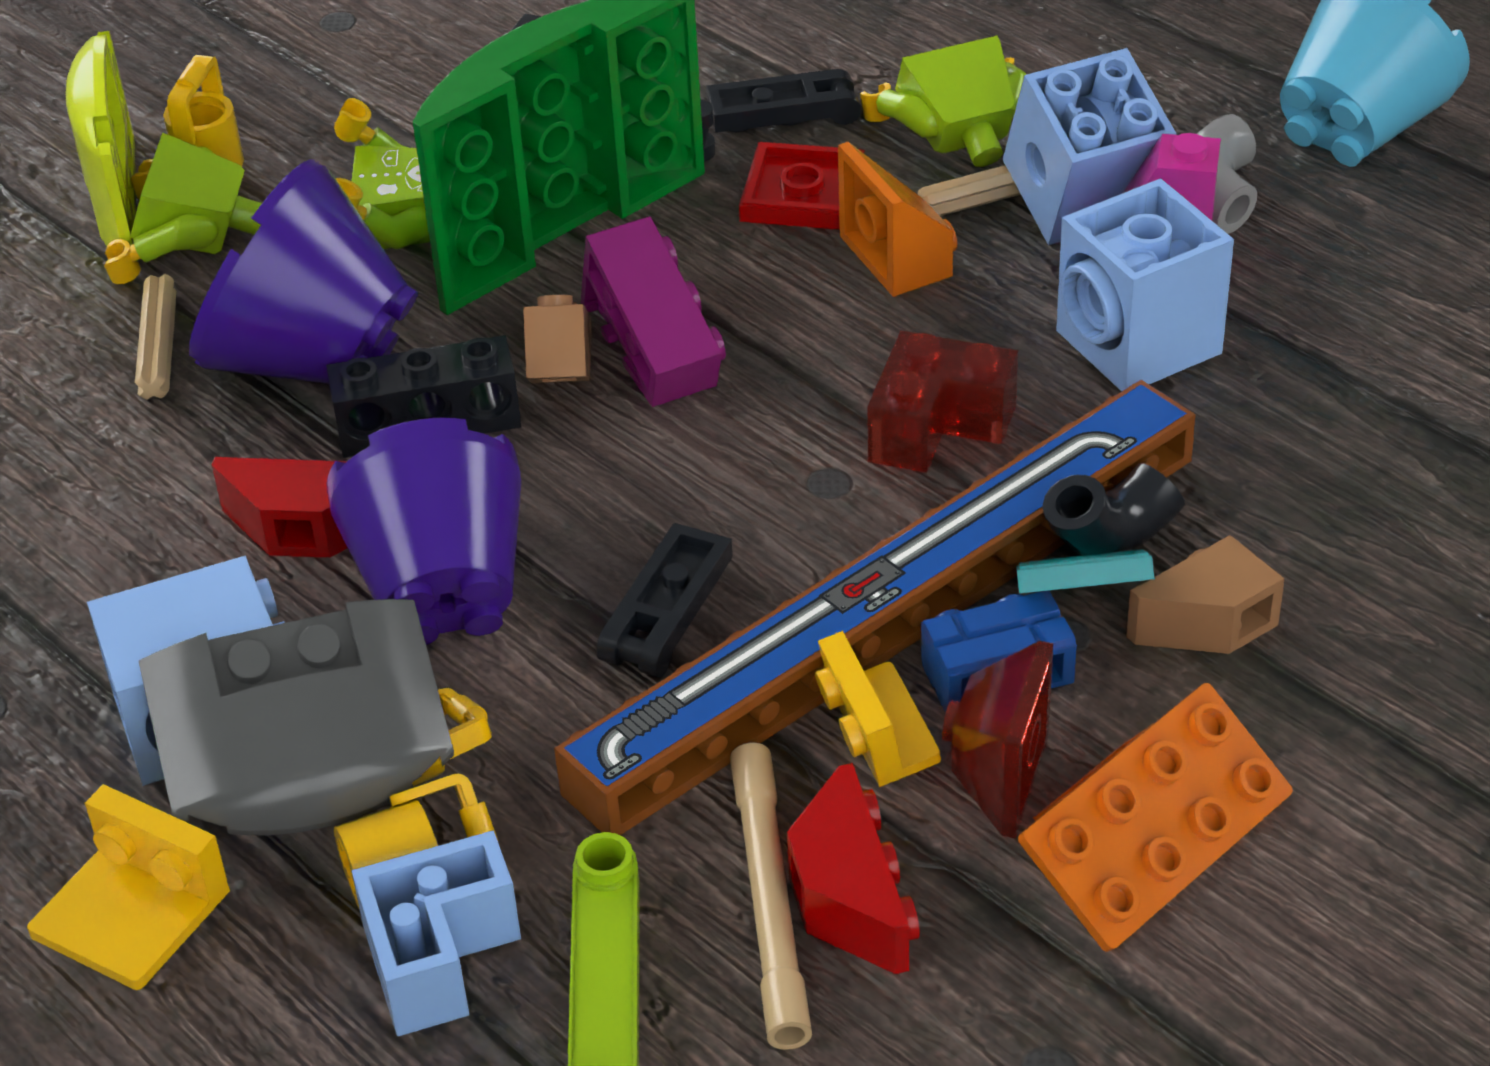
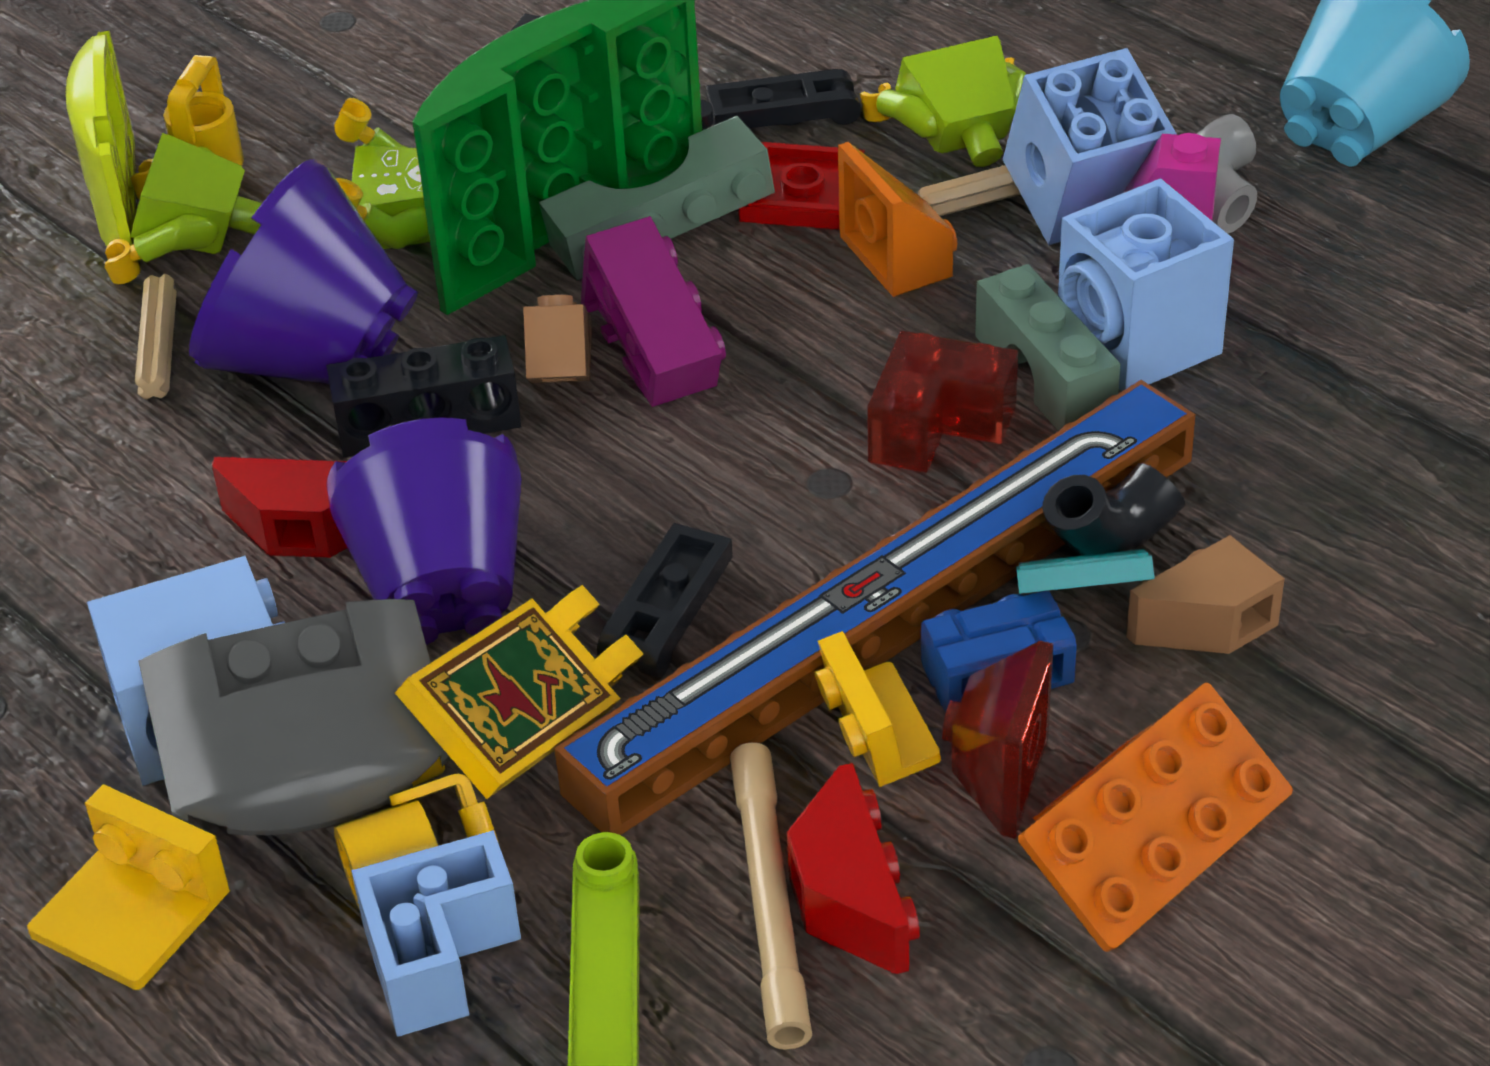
(517, 690): none -> tile
(719, 175): none -> sand green arch
(1066, 359): none -> sand green arch

